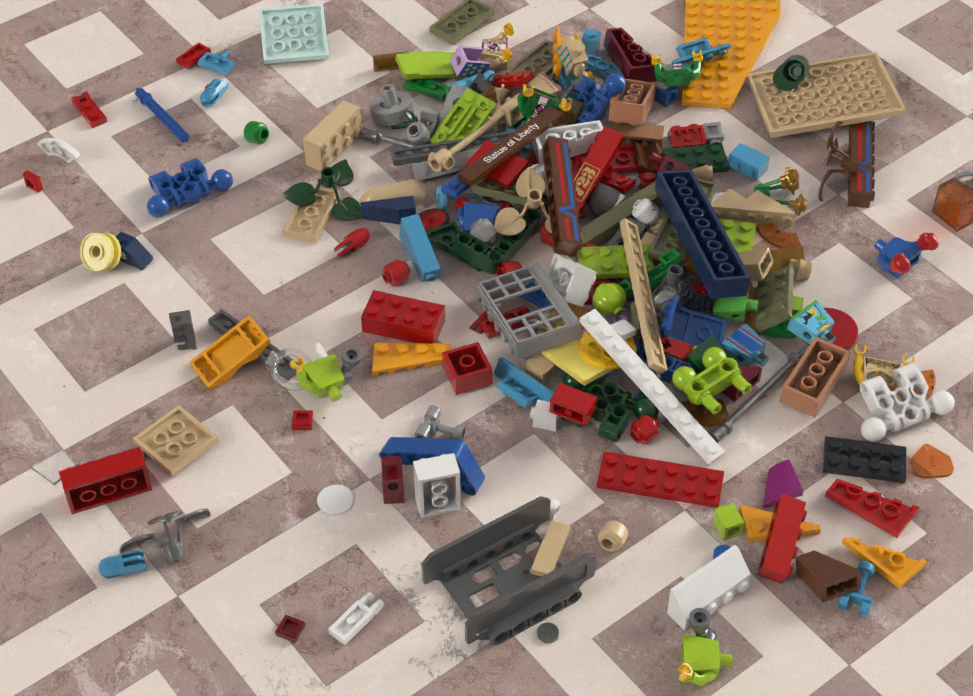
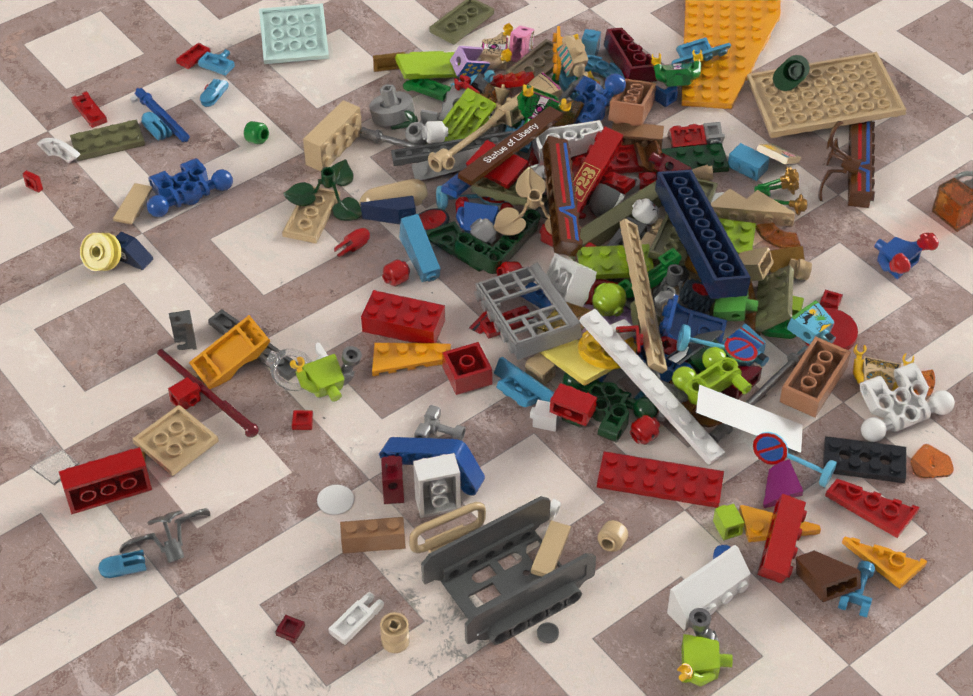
(107, 140): none -> olive plate
(133, 204): none -> tan piece
(155, 126): none -> dark azure arm
(185, 393): none -> red brick
(251, 429): none -> dark red bar
(372, 535): none -> medium nougat brick
(394, 632): none -> tan wheel
(434, 132): none -> white head
(448, 536): none -> tan bar
(465, 82): none -> red bar
(523, 39): none -> bright pink torso
(639, 337): none -> red bracket
(680, 356): none -> sticker
(735, 347): none -> piece
(747, 417): none -> white sticker
(773, 449): none -> piece
(778, 153): none -> tan tile
(831, 299): none -> red tile

